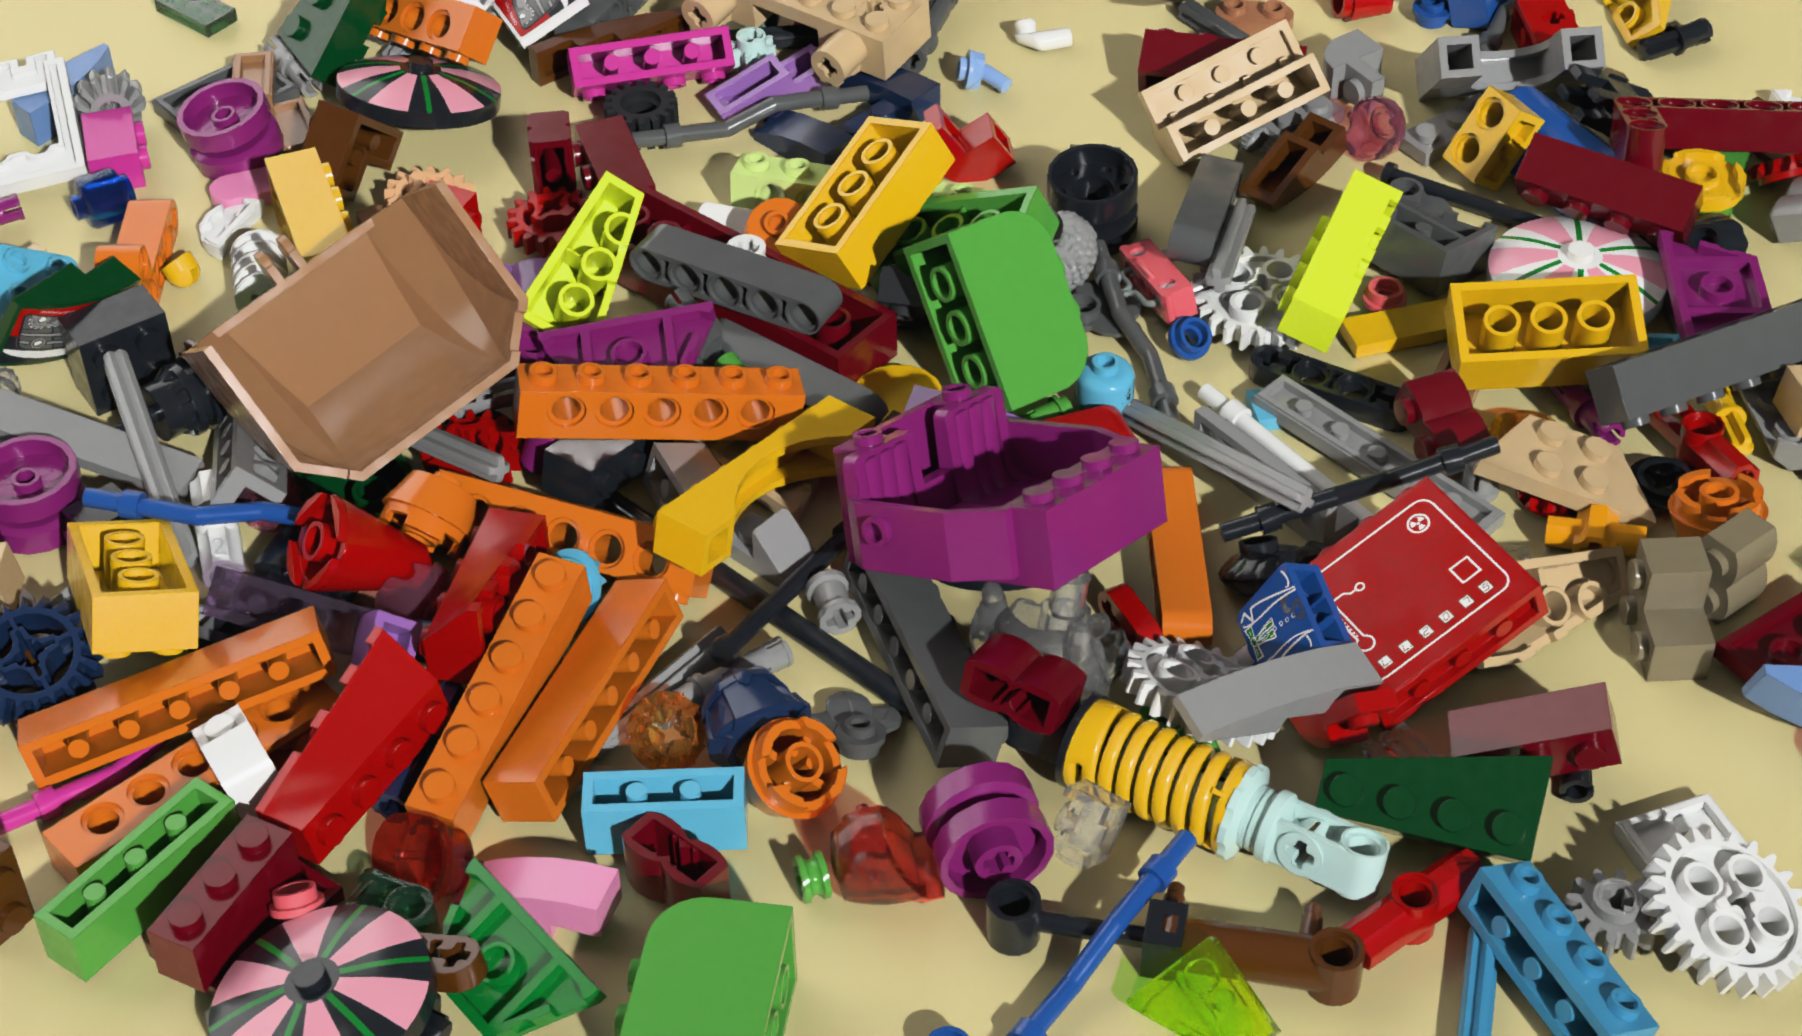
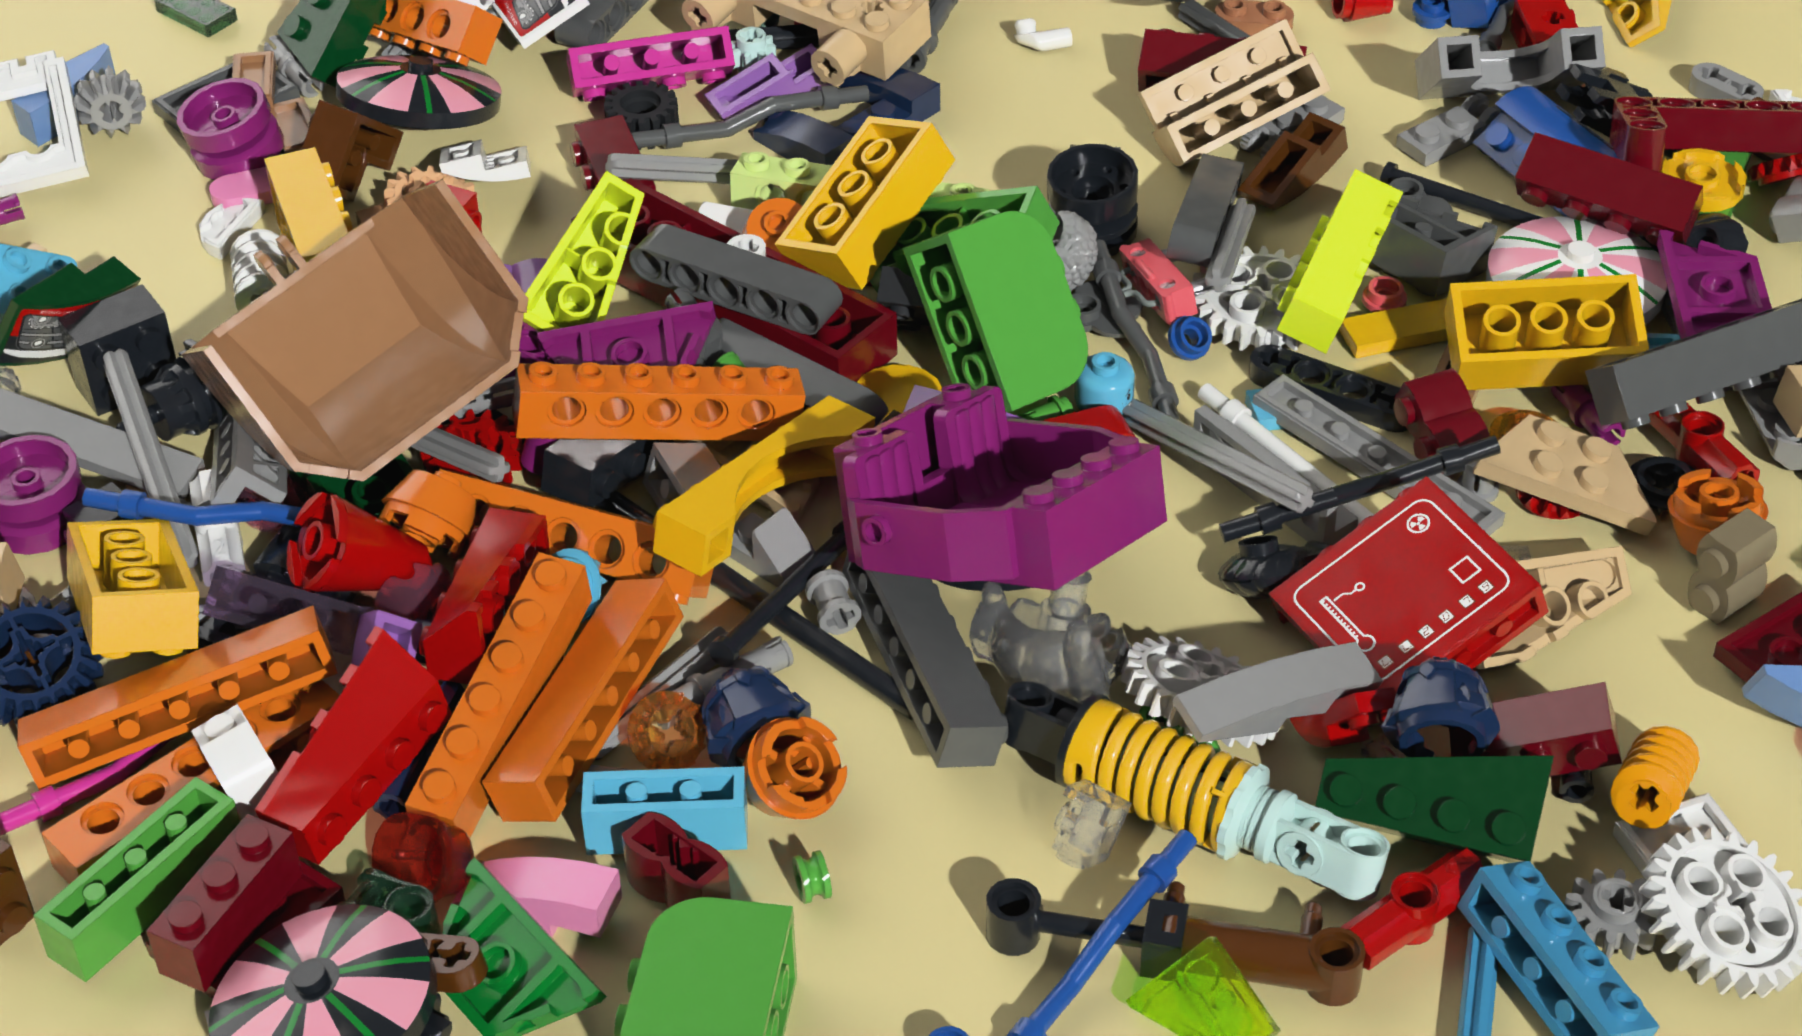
(101, 197): clear blue head -> none
(116, 143): dark pink brick -> none
(145, 241): orange beam -> none
(182, 270): yellow hinge -> none
(295, 899): coral plate -> none
(472, 163): none -> white slope
(543, 219): red gear -> none
(549, 56): reddish brown slope -> none
(551, 151): dark red brick -> none
(670, 168): none -> light grey axle
(858, 724): dark grey plate -> none
(882, 859): clear red helmet -> none
(973, 70): light blue plate -> none
(978, 148): red brick -> none
(985, 828): magenta wheel -> none
(1026, 685): dark red brick -> none
(1128, 613): red beam -> none
(1179, 563): orange beam -> none
(1290, 616): blue torso -> none
(1353, 67): light grey brick -> none
(1375, 128): clear pink hair -> none
(1441, 695): none -> dark blue helmet
(1492, 138): yellow brick -> none
(1593, 530): light orange axle -> none
(1654, 777): none -> light orange piece
(1667, 609): dark tan brick -> none
(1675, 39): black axle -> none
(1718, 82): none -> light grey beam
(1734, 420): yellow axle -> none

